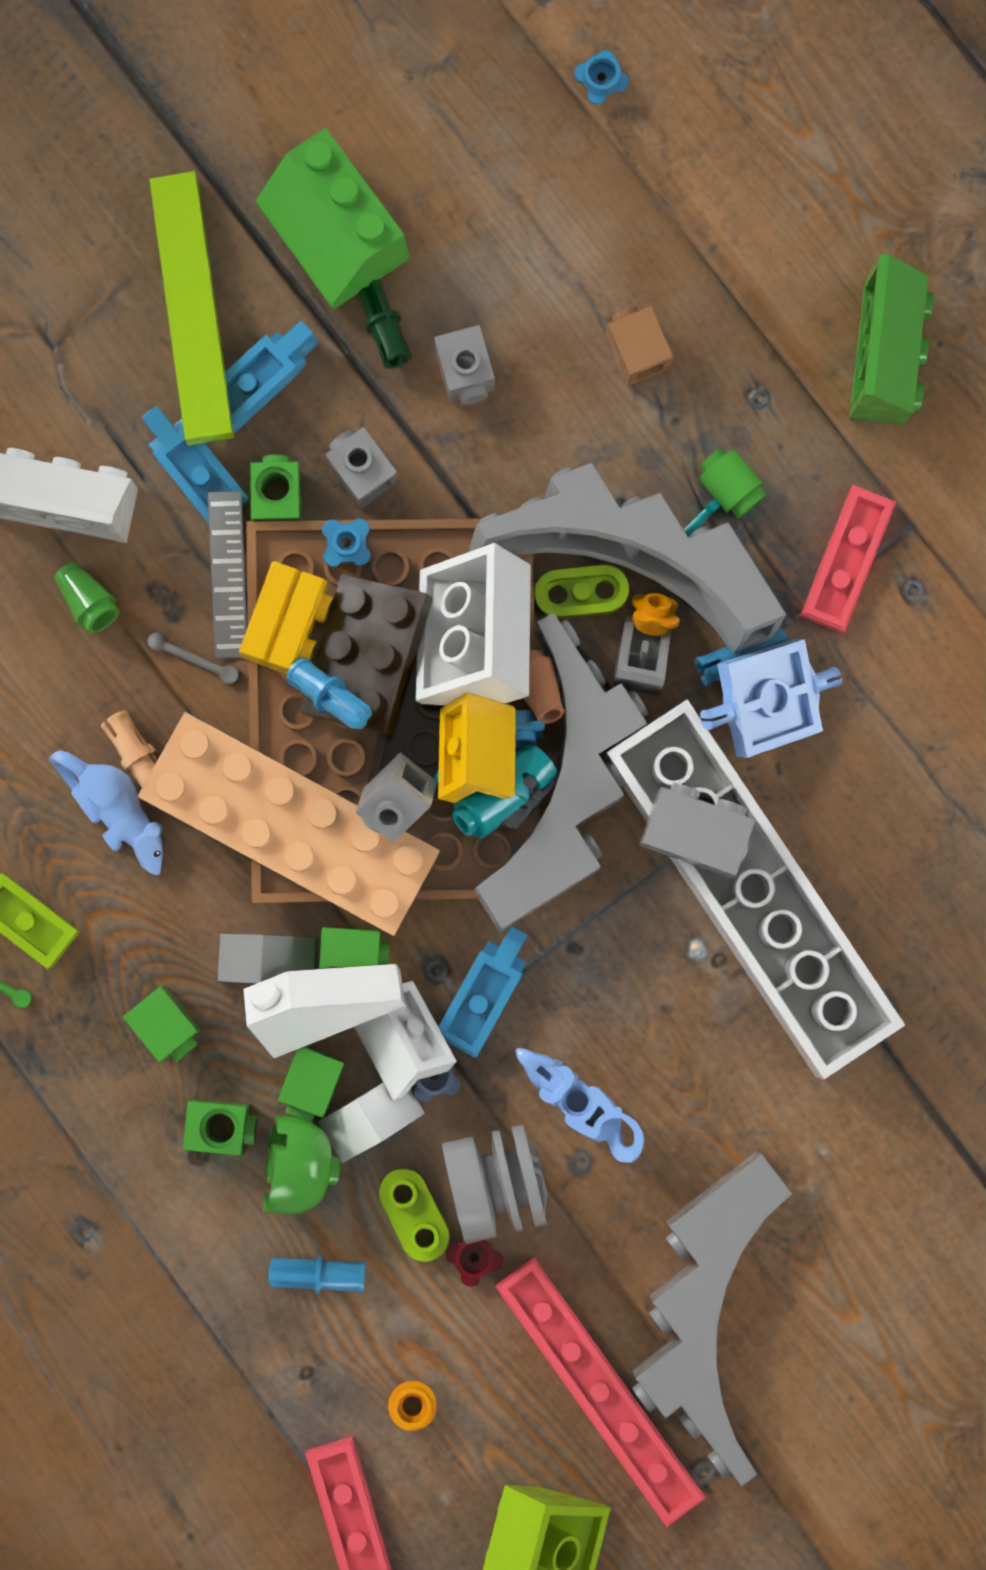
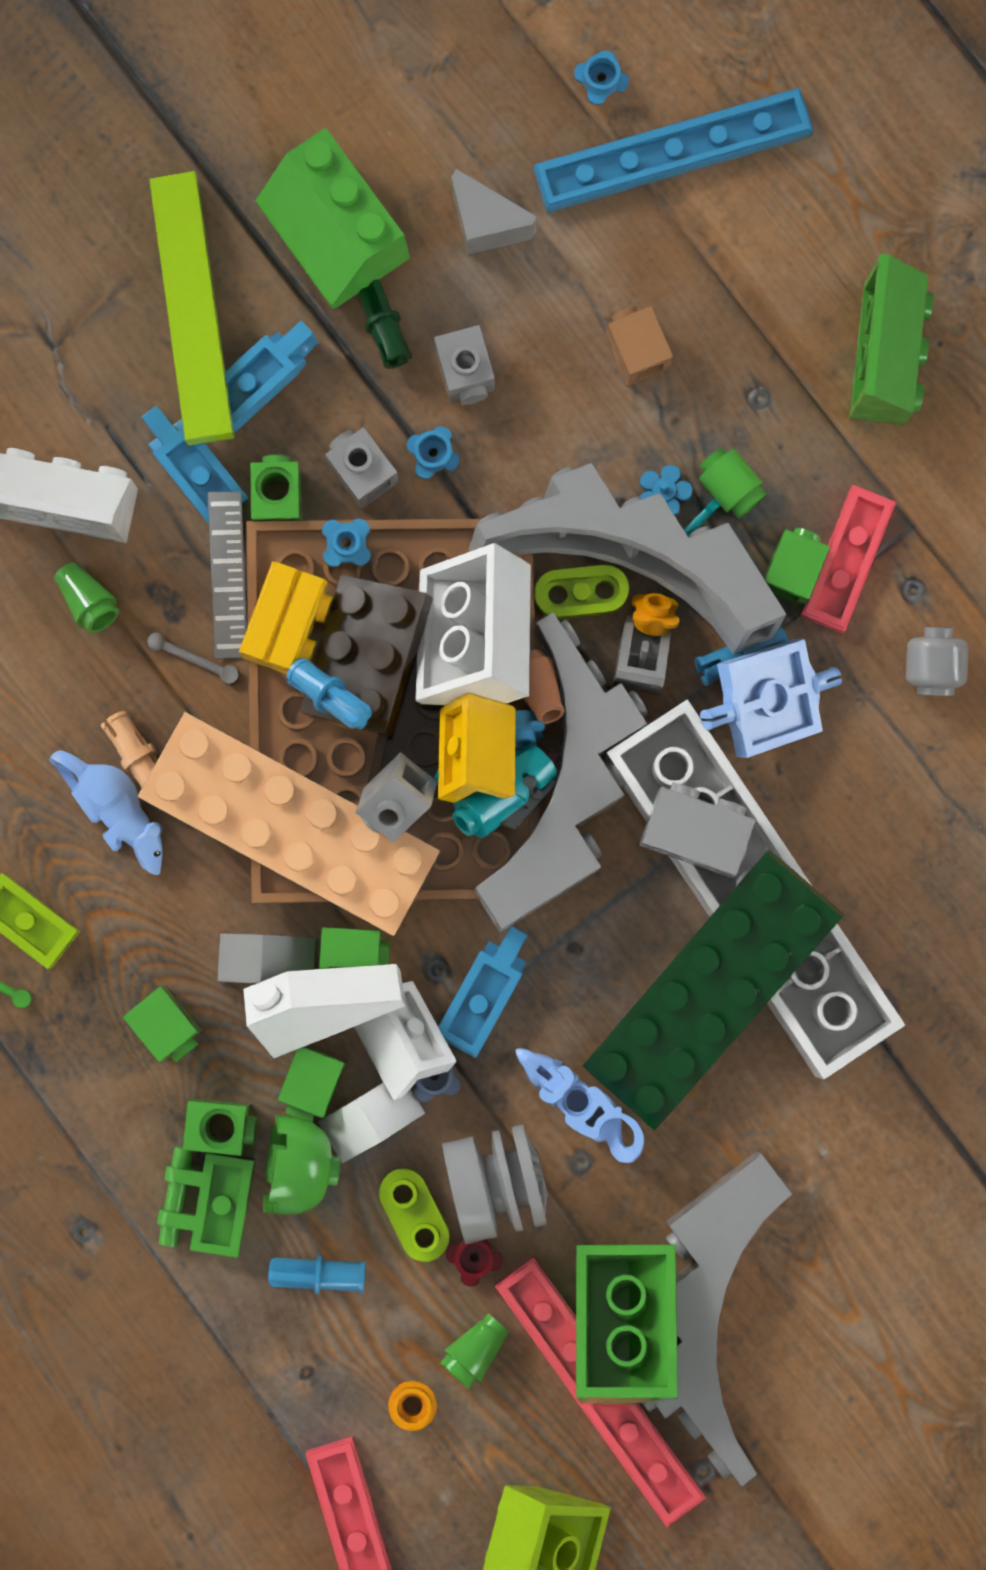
(220, 1205): none -> bright green plate
(434, 439): none -> dark azure plate
(474, 1351): none -> bright green cone
(488, 217): none -> light grey slope
(626, 1324): none -> bright green slope
(668, 486): none -> dark azure plant
(673, 150): none -> dark azure tile
(713, 989): none -> dark green plate
(796, 565): none -> bright green brick
(937, 662): none -> light grey head

